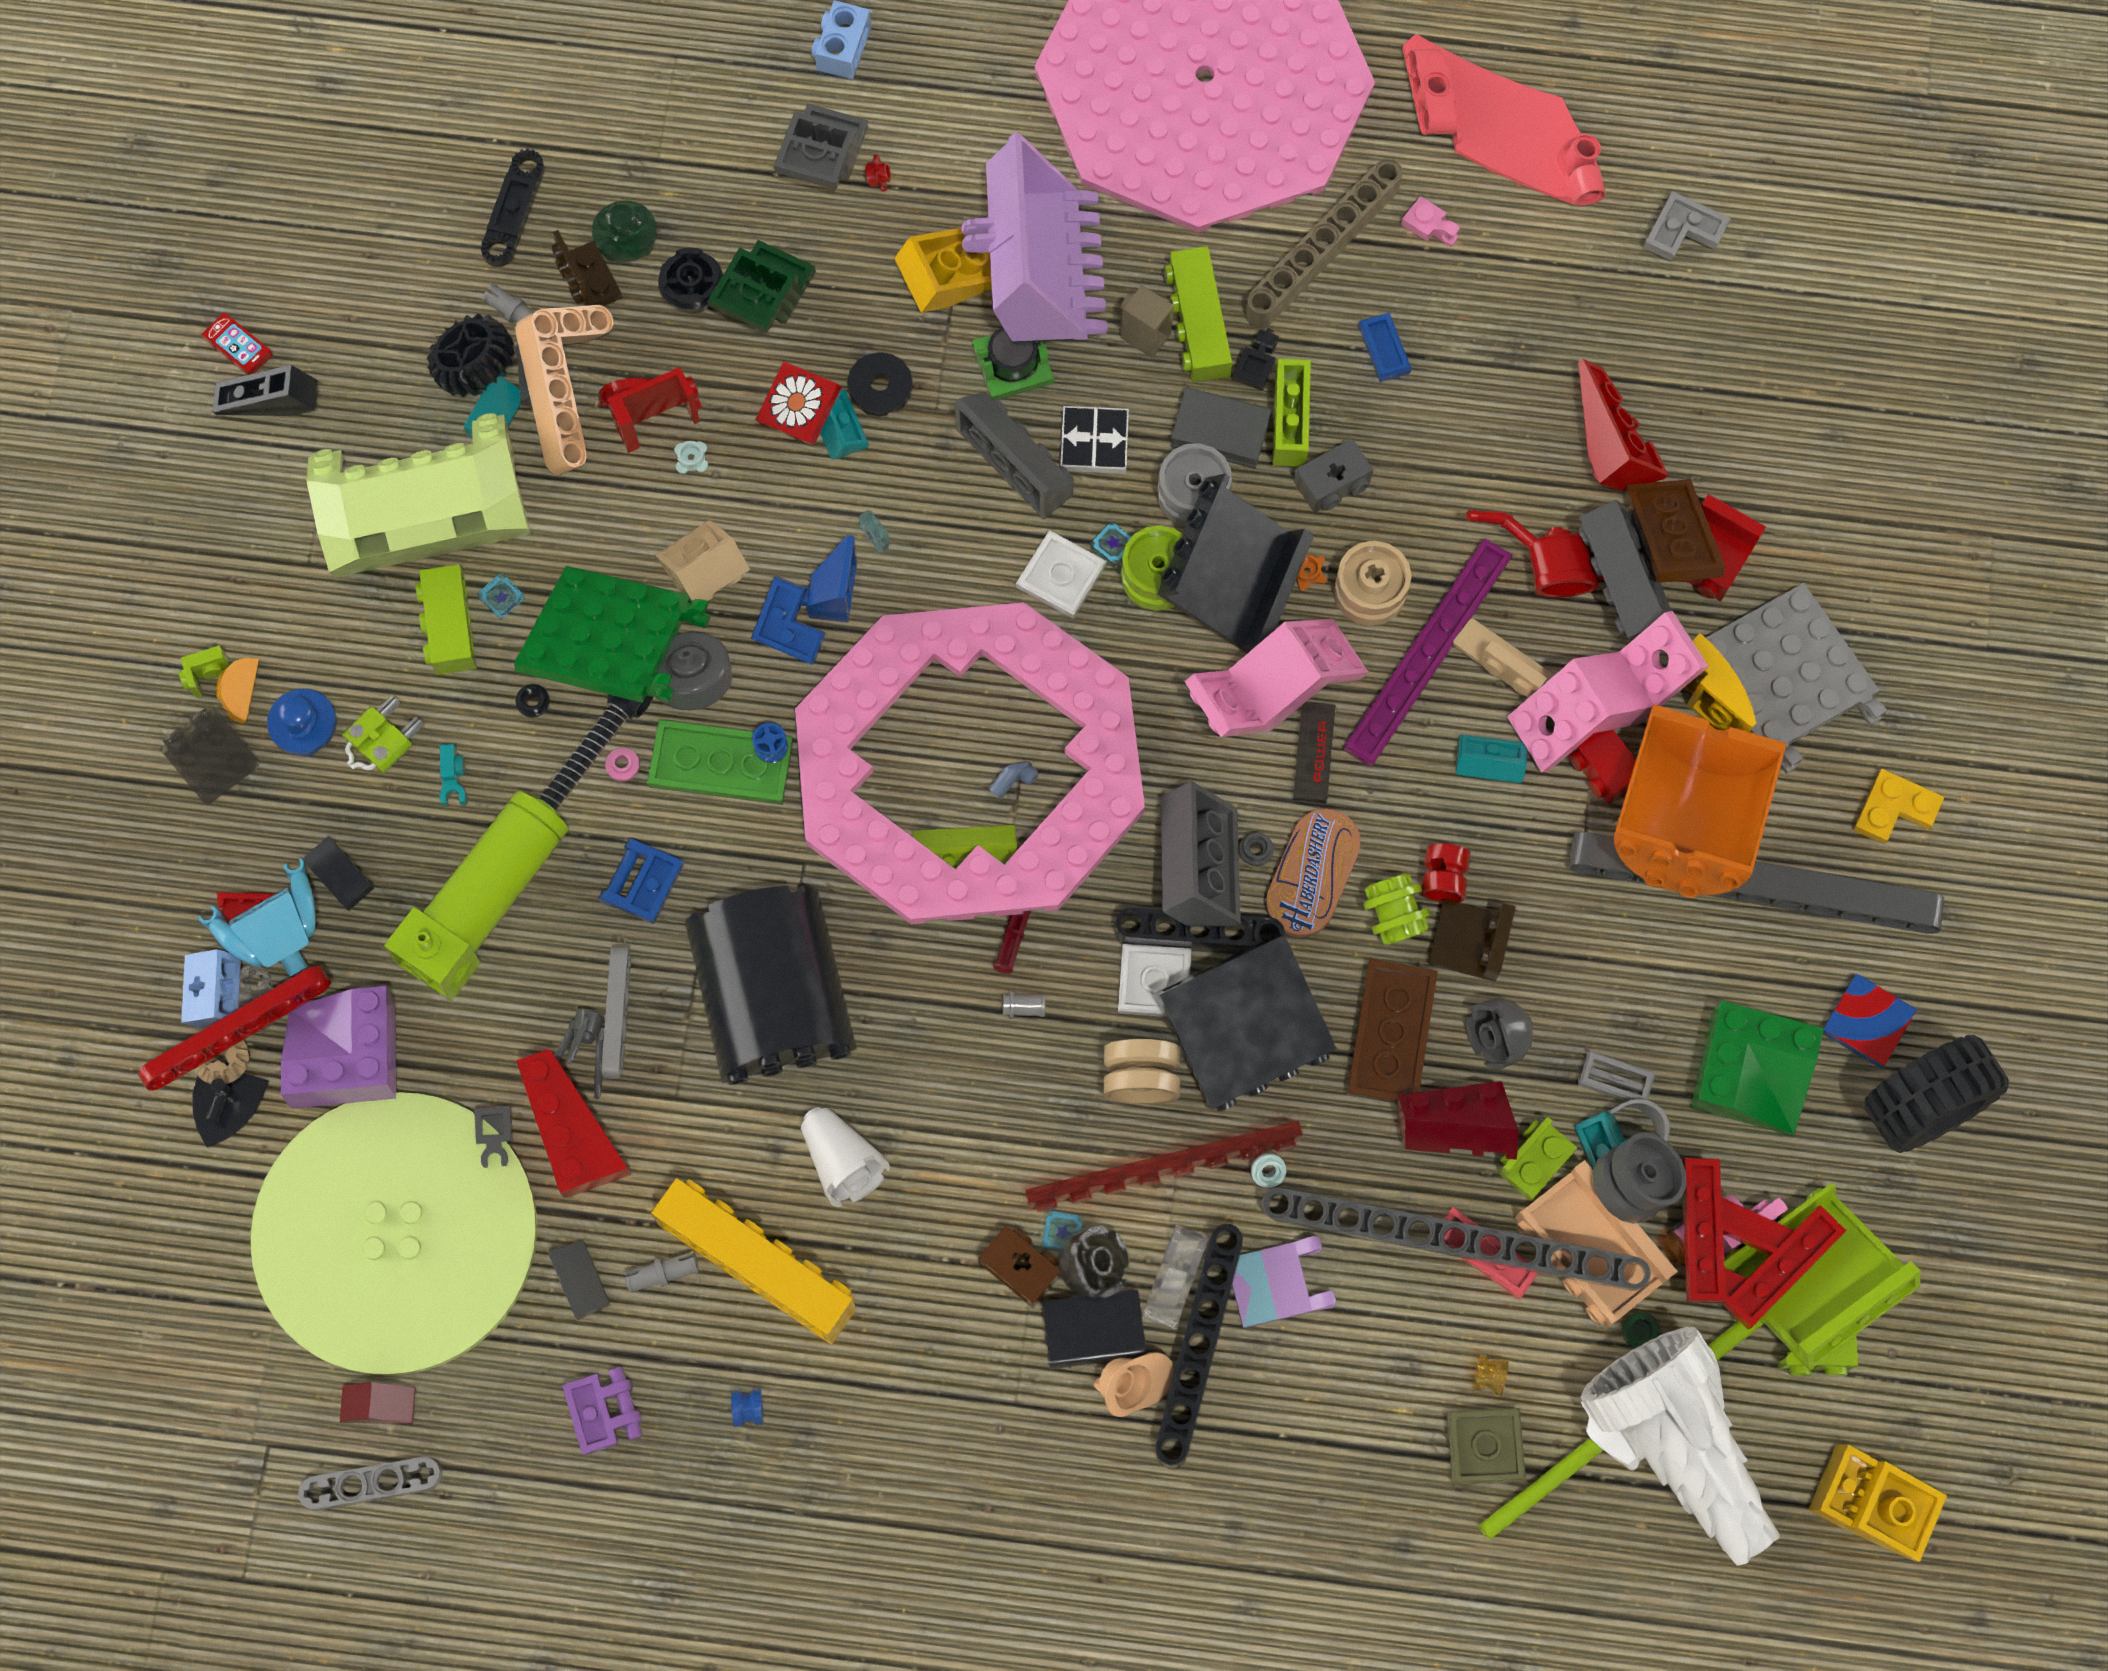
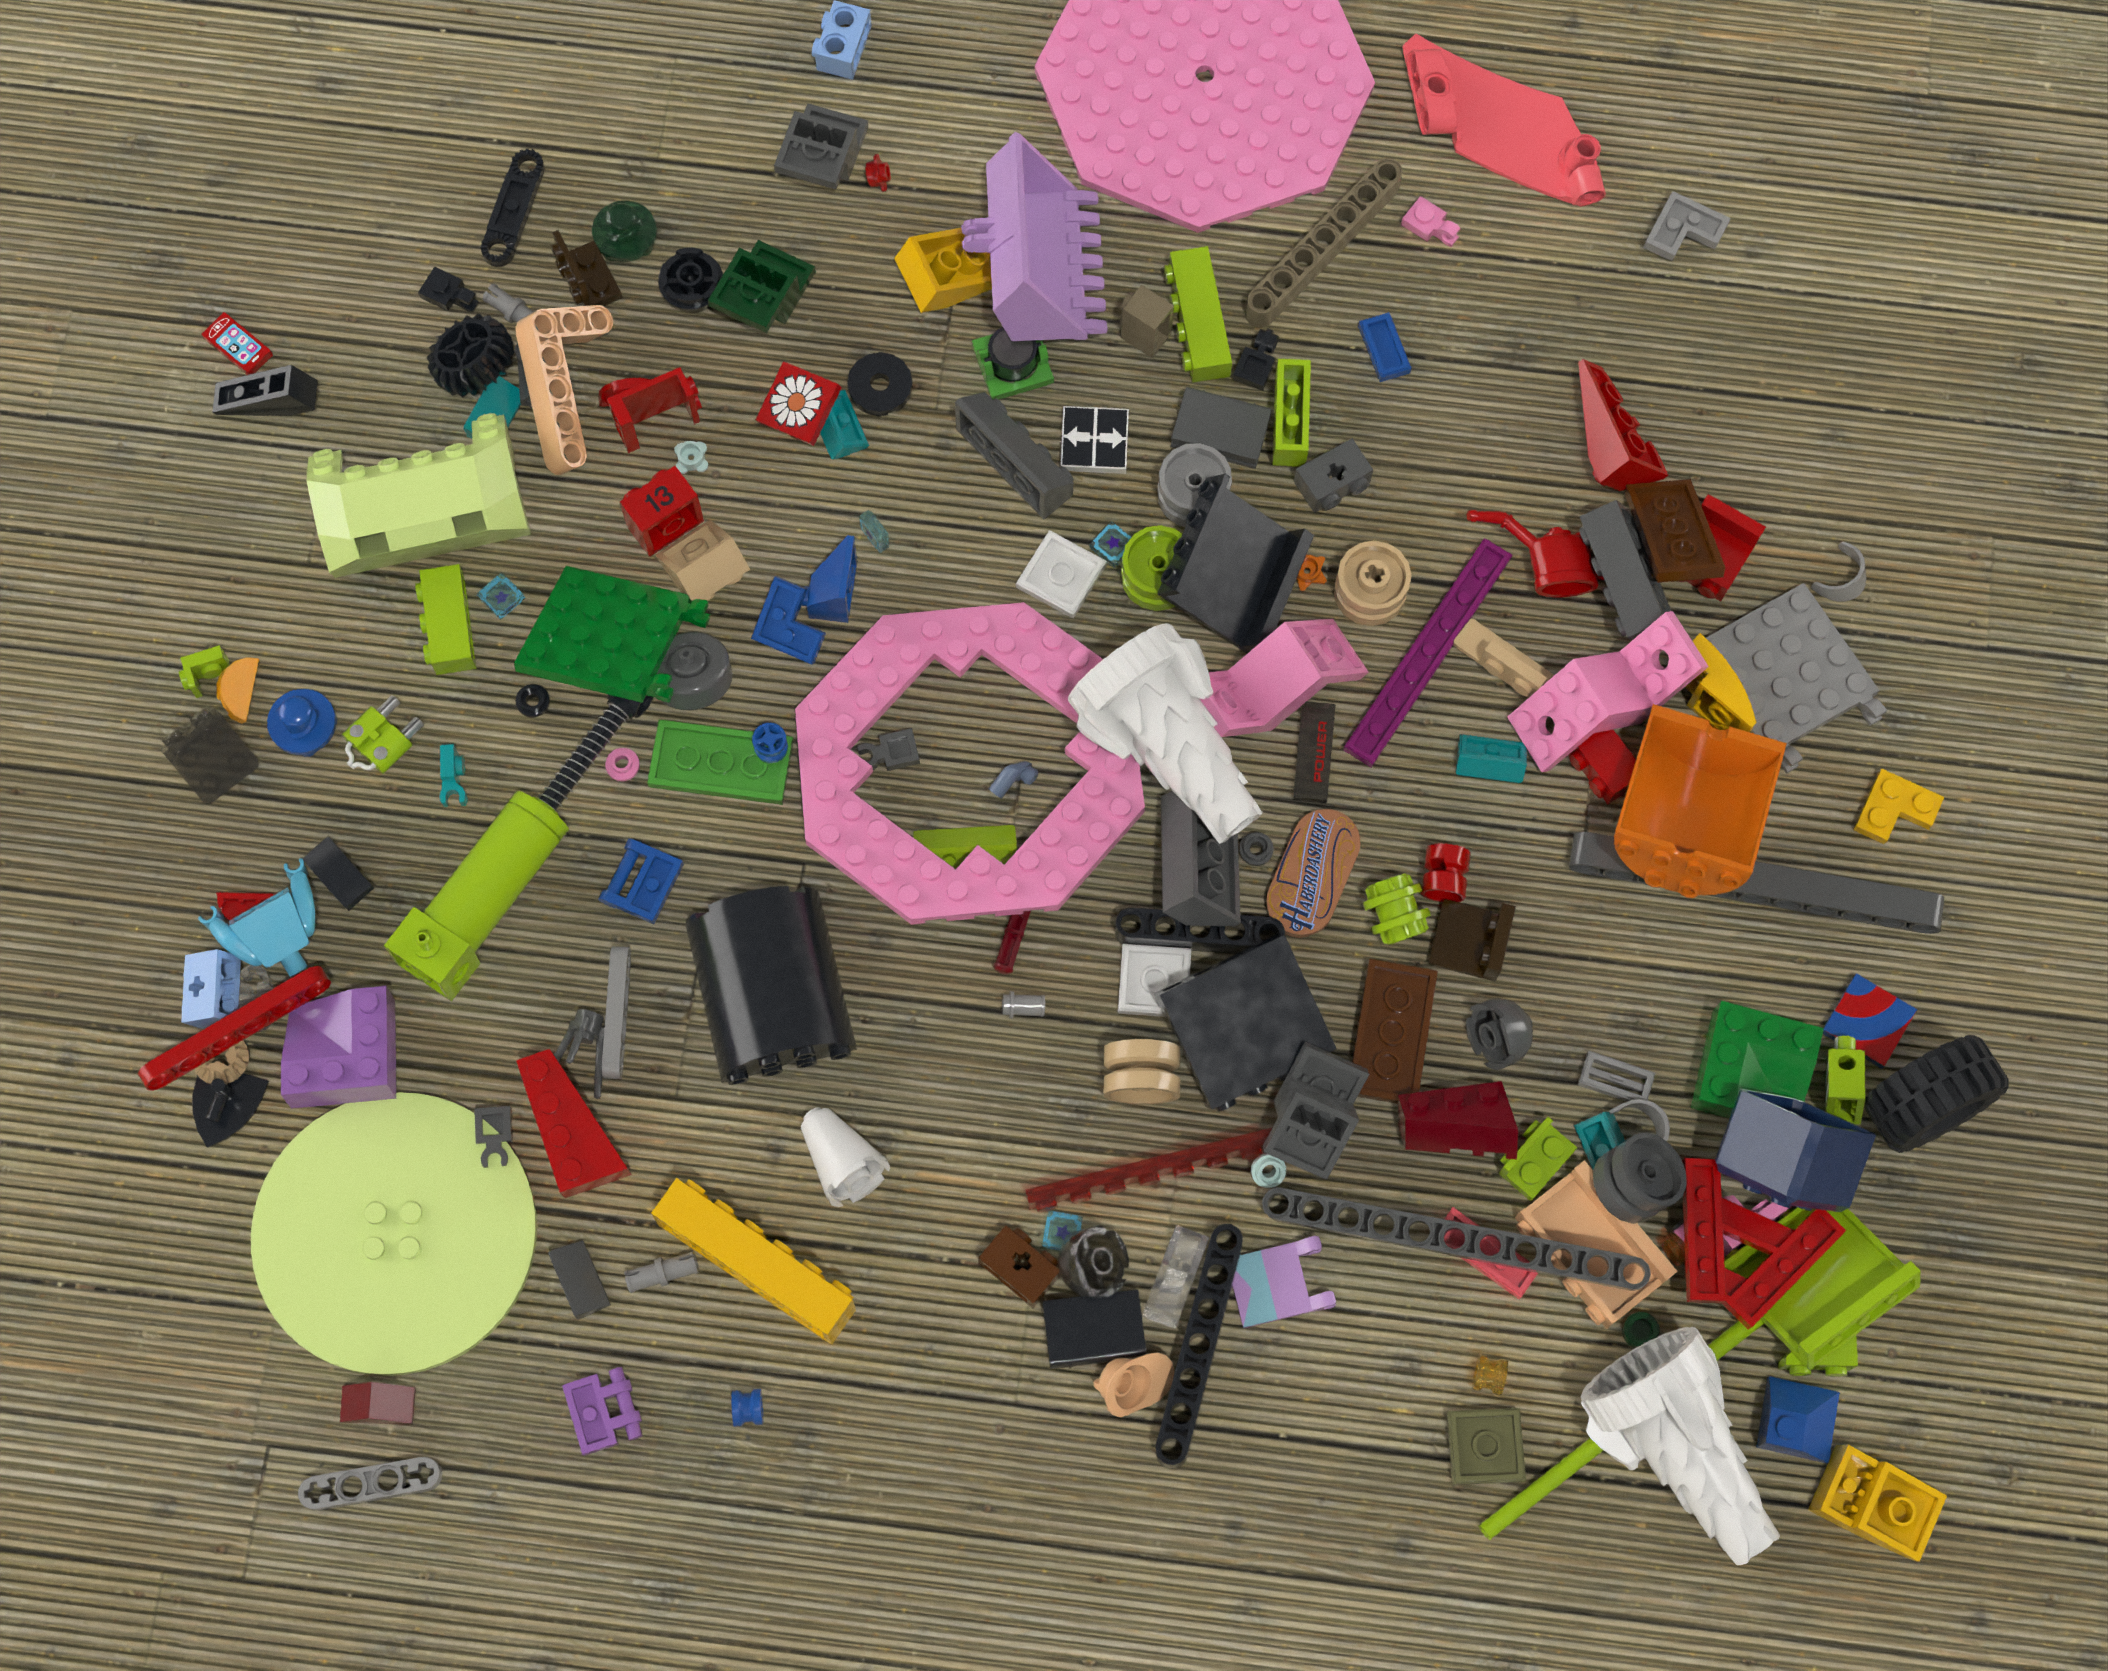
(445, 290): none -> black plate
(661, 510): none -> red brick
(896, 750): none -> dark grey plate
(1150, 707): none -> white cone
(1315, 1110): none -> dark grey bracket
(1793, 1152): none -> dark blue plate
(1798, 1419): none -> blue slope
(1845, 1080): none -> lime torso
(1851, 589): none -> light grey helmet

